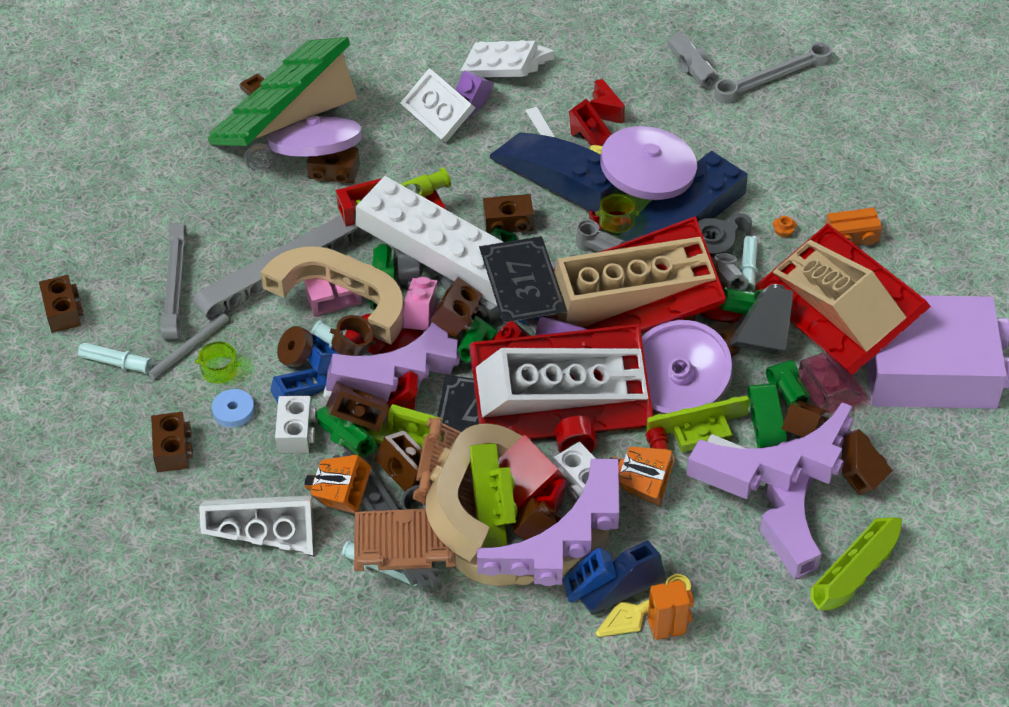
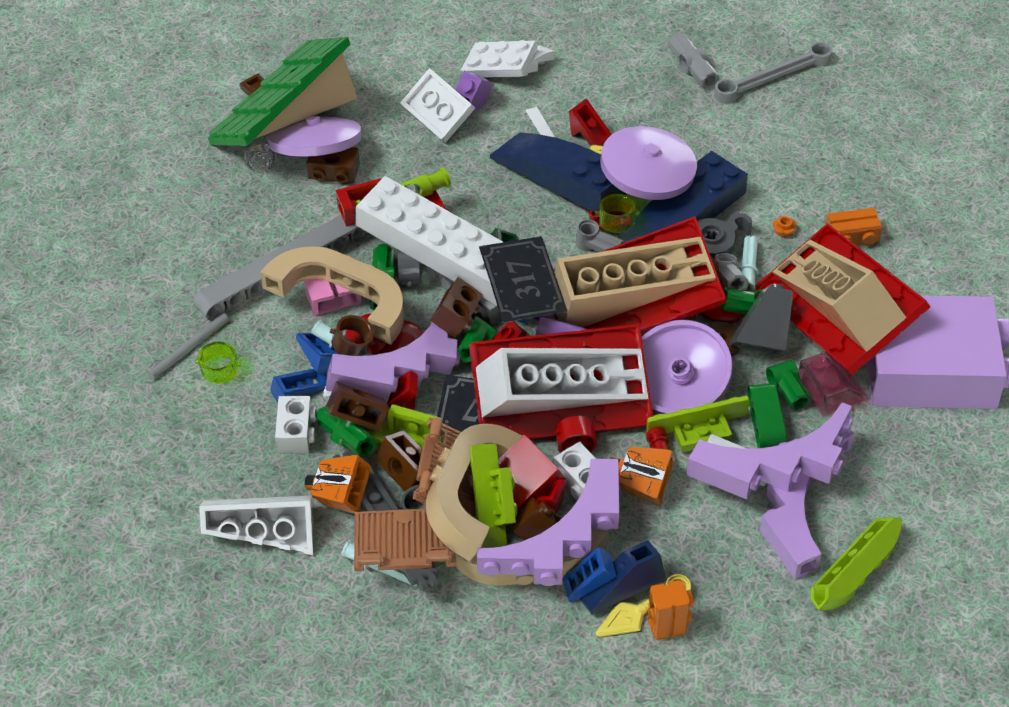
(60, 303): reddish brown brick -> none
(125, 360): light aqua axle -> none
(170, 319): light grey piece -> none
(170, 441): reddish brown brick -> none
(233, 417): light blue piece -> none
(295, 346): reddish brown piece -> none
(420, 303): bright pink piece -> none
(508, 213): reddish brown brick -> none
(607, 103): red slope -> none
(804, 418): reddish brown brick -> none
(862, 463): reddish brown slope -> none

